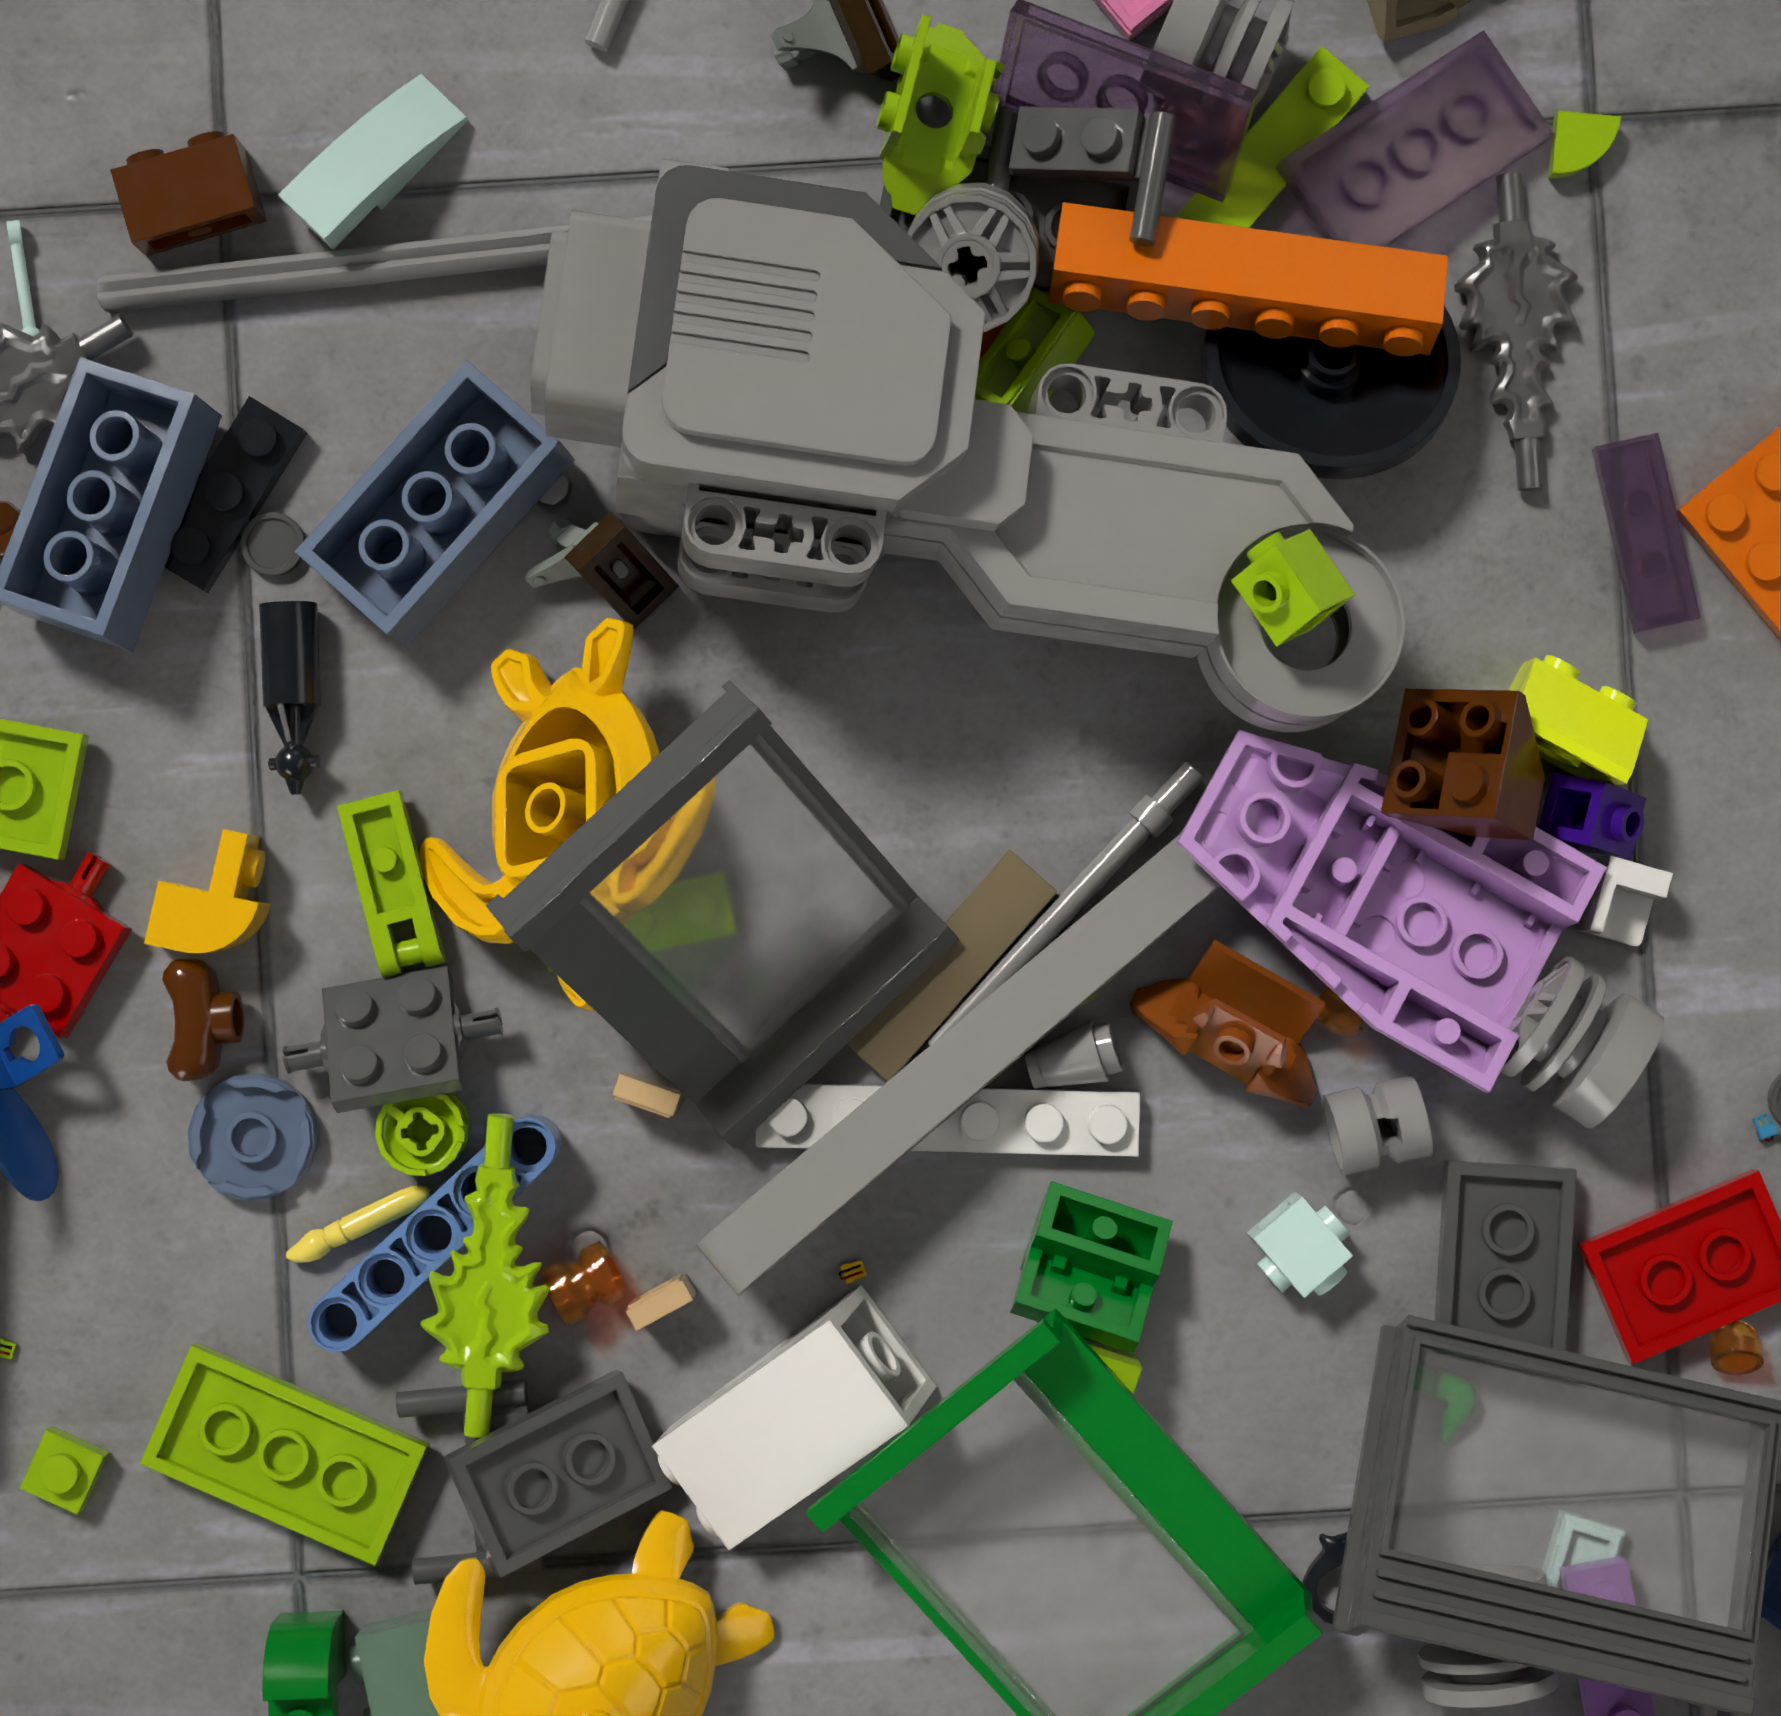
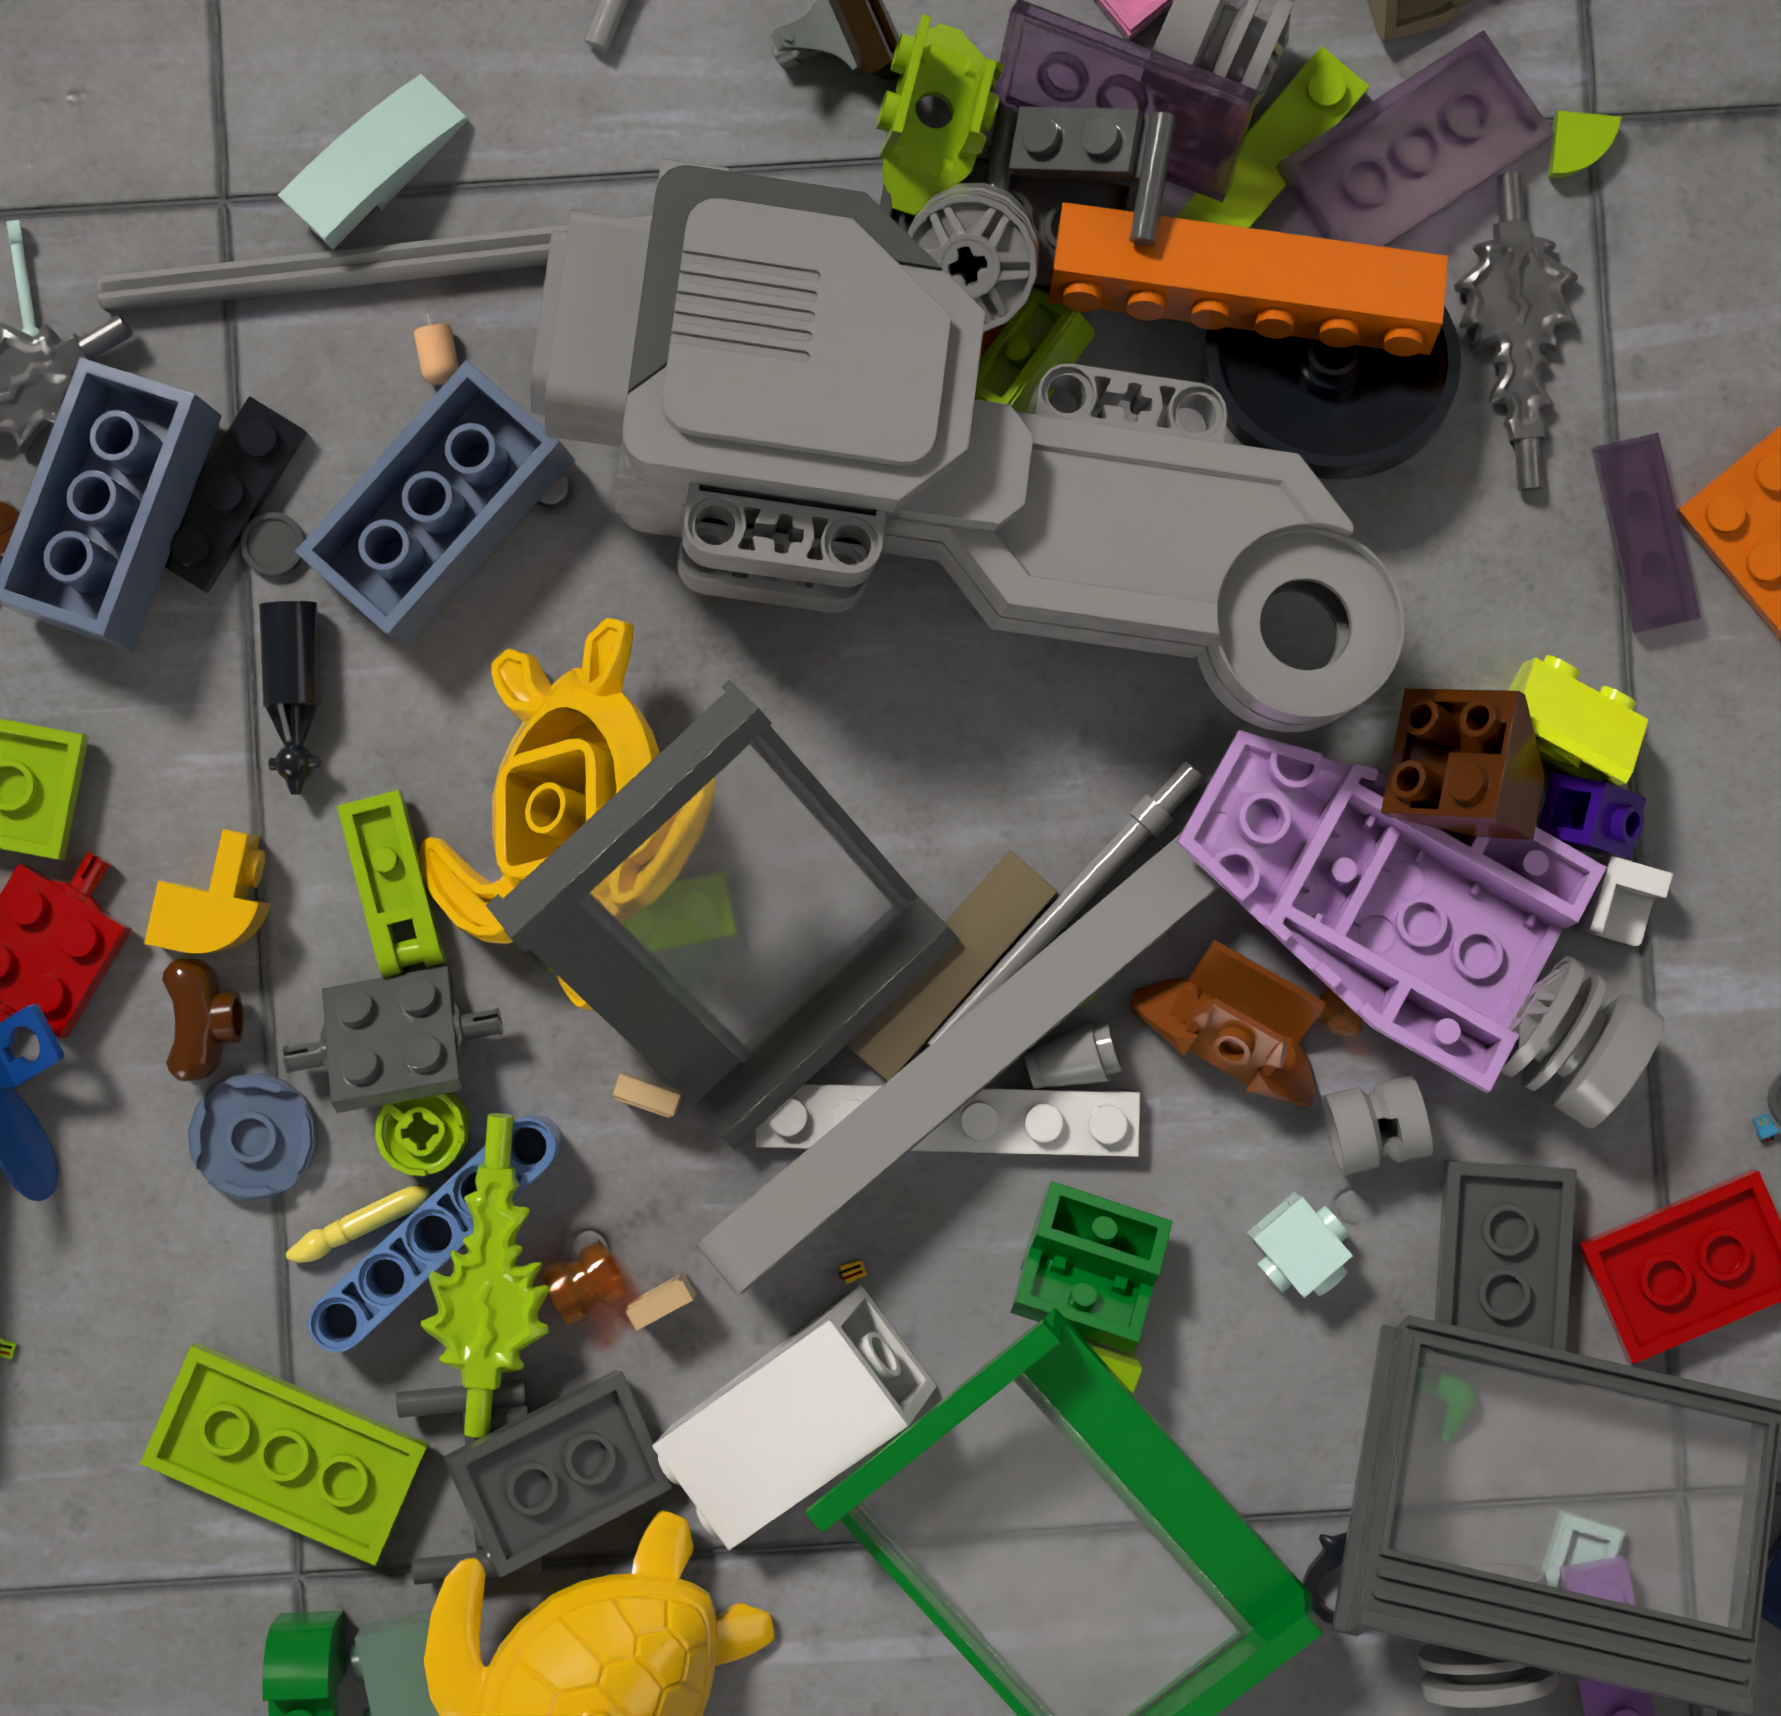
(64, 1470): lime plate -> none
(188, 193): reddish brown brick -> none
(436, 352): none -> light nougat piece
(610, 562): dark brown piece -> none
(1291, 585): lime brick -> none
(1736, 1349): clear orange hinge -> none

